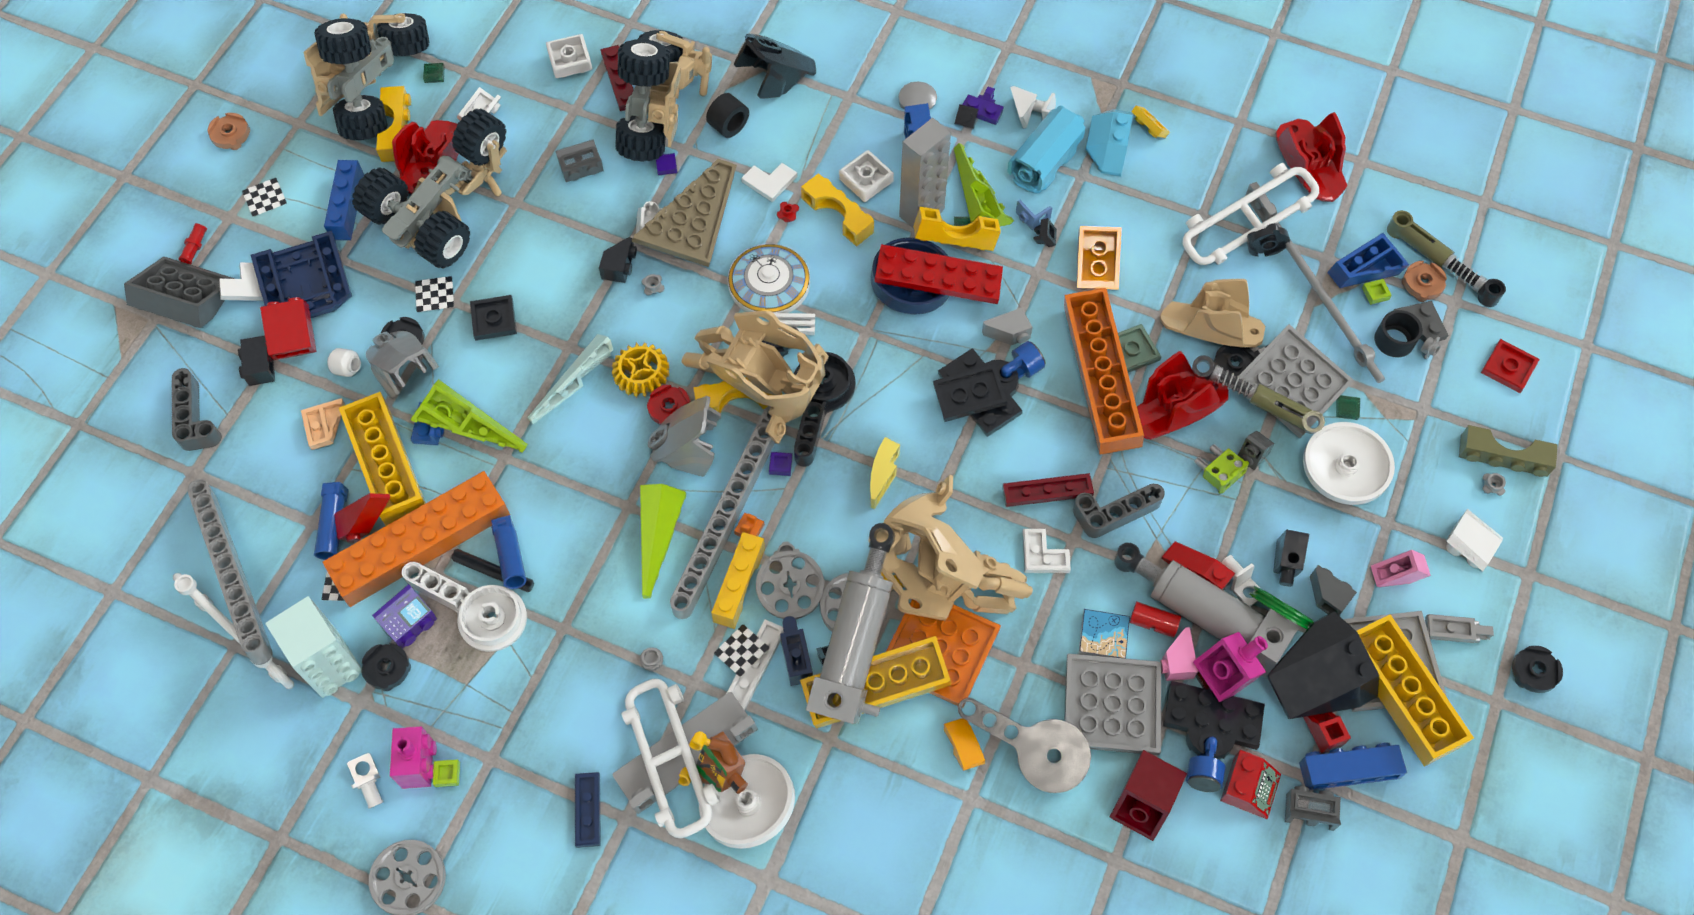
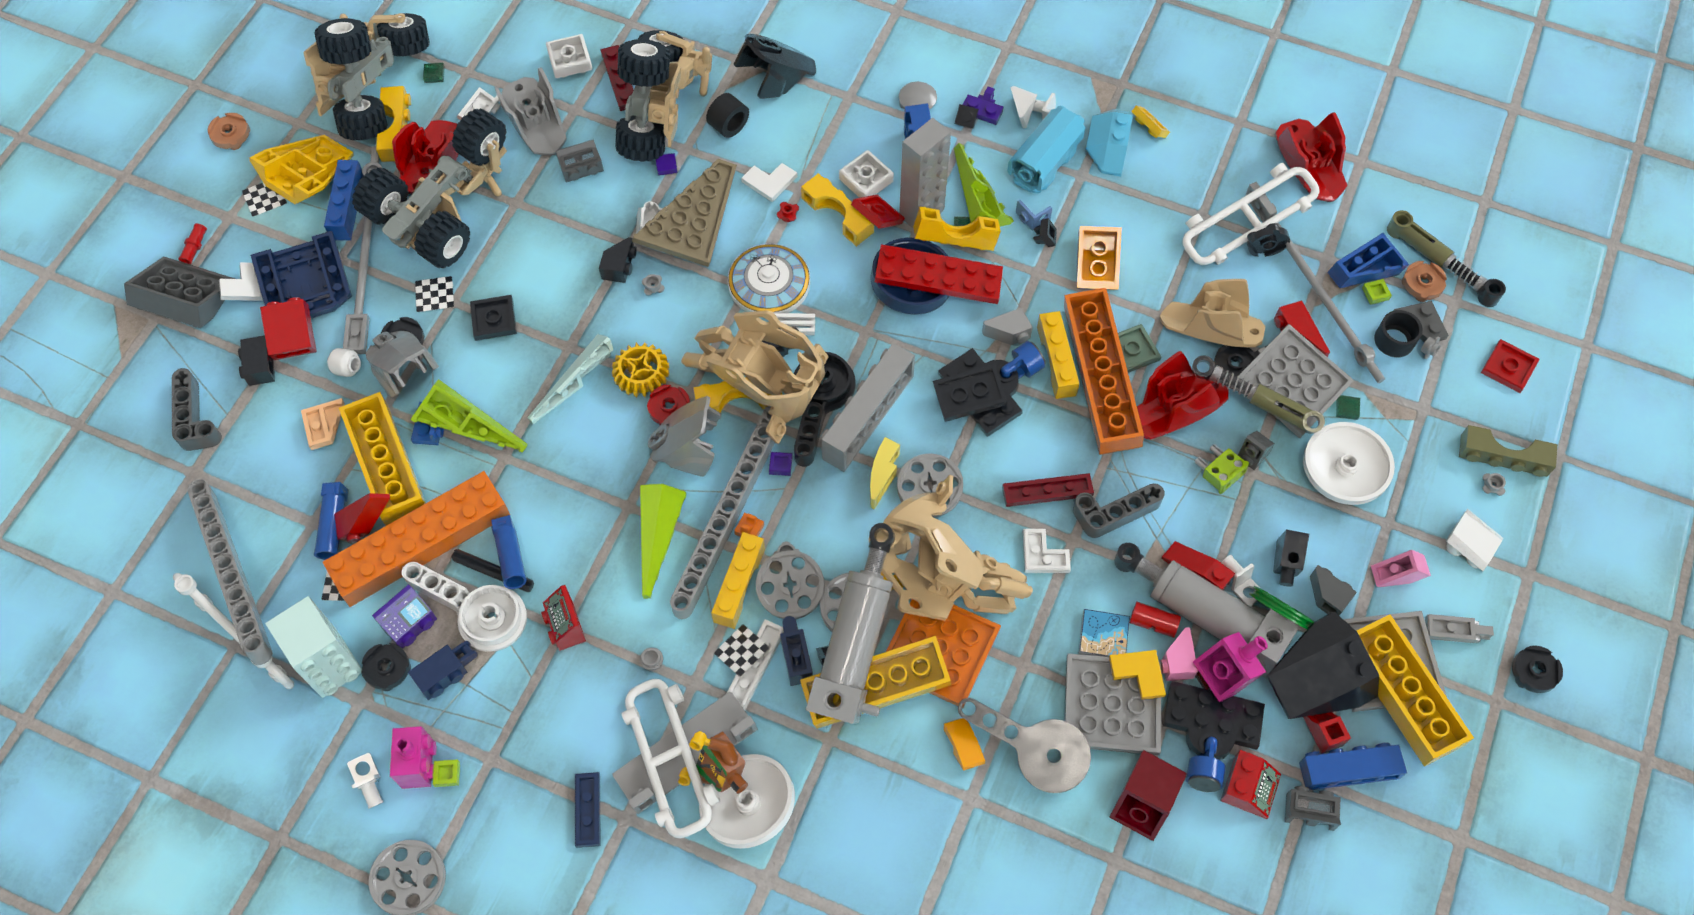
(300, 167): none -> yellow wedge
(358, 323): none -> light grey bar
(442, 669): none -> dark blue brick
(537, 122): none -> light grey piece
(562, 619): none -> red slope
(867, 407): none -> light grey brick
(878, 211): none -> red tile
(920, 480): none -> light grey wedge
(1062, 367): none -> yellow arch
(1143, 666): none -> yellow tile
(1300, 319): none -> red slope

